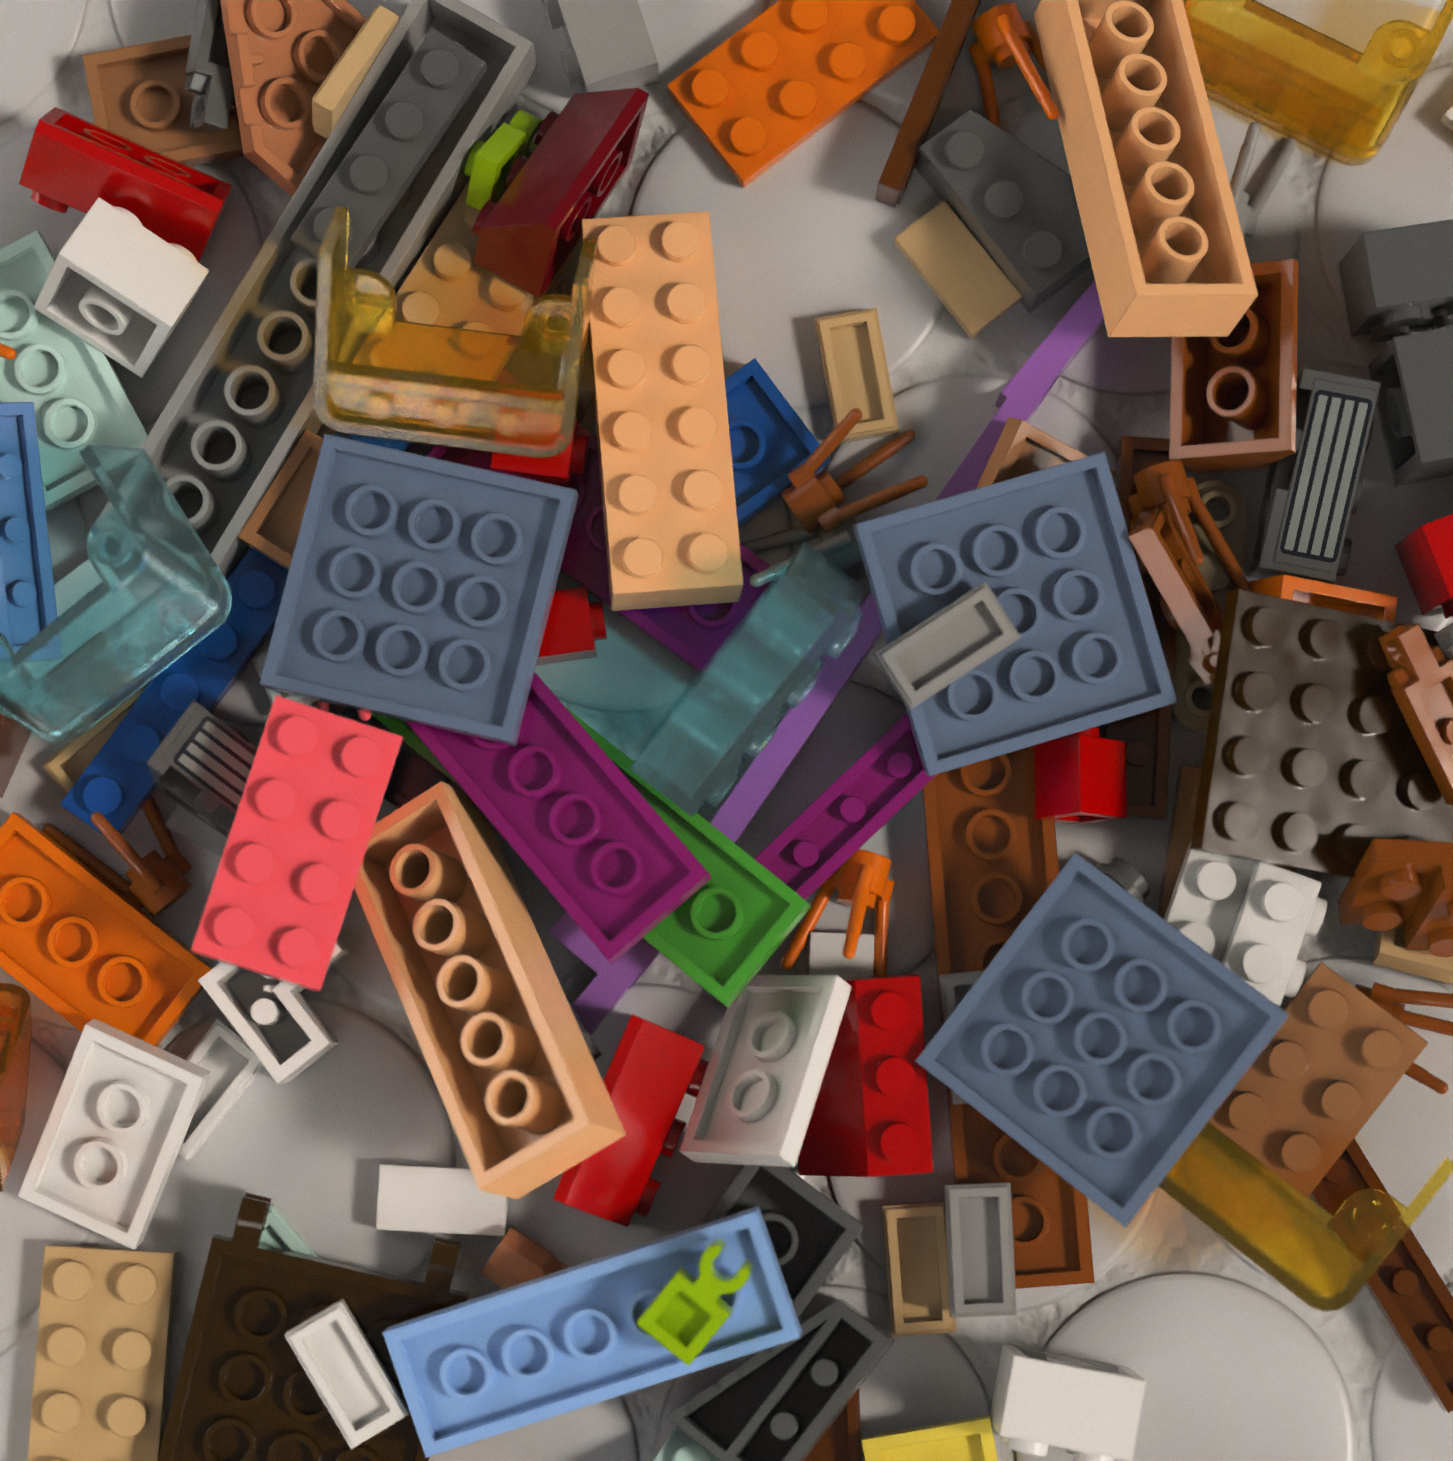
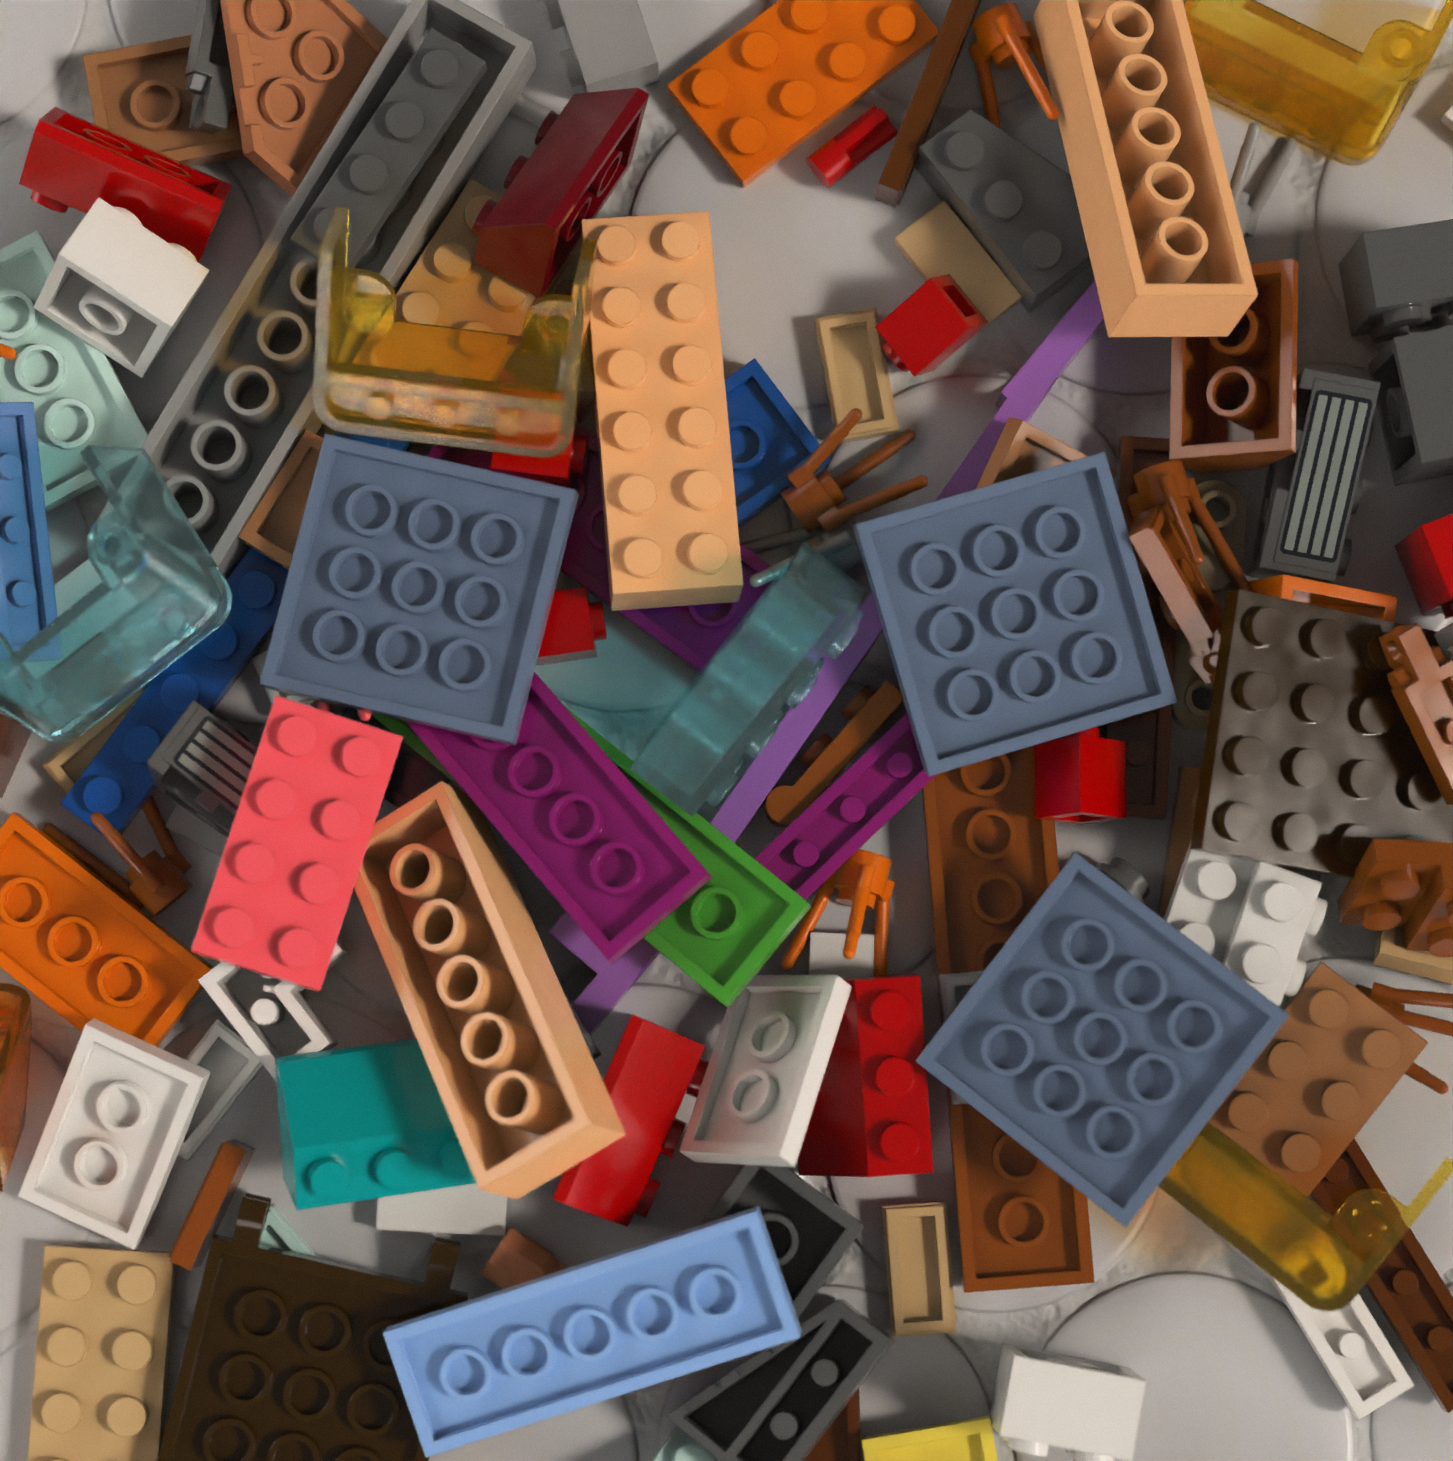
(211, 1204): none -> dark orange tile
(347, 1373): white tile -> none
(350, 70): tan tile -> none
(364, 1125): none -> teal slope
(492, 159): lime plate -> none
(690, 1308): lime plate -> none
(830, 757): none -> dark orange plate
(851, 146): none -> red piece
(930, 326): none -> red brick
(947, 645): light grey tile -> none
(980, 1249): light grey tile -> none
(1351, 1352): none -> white plate

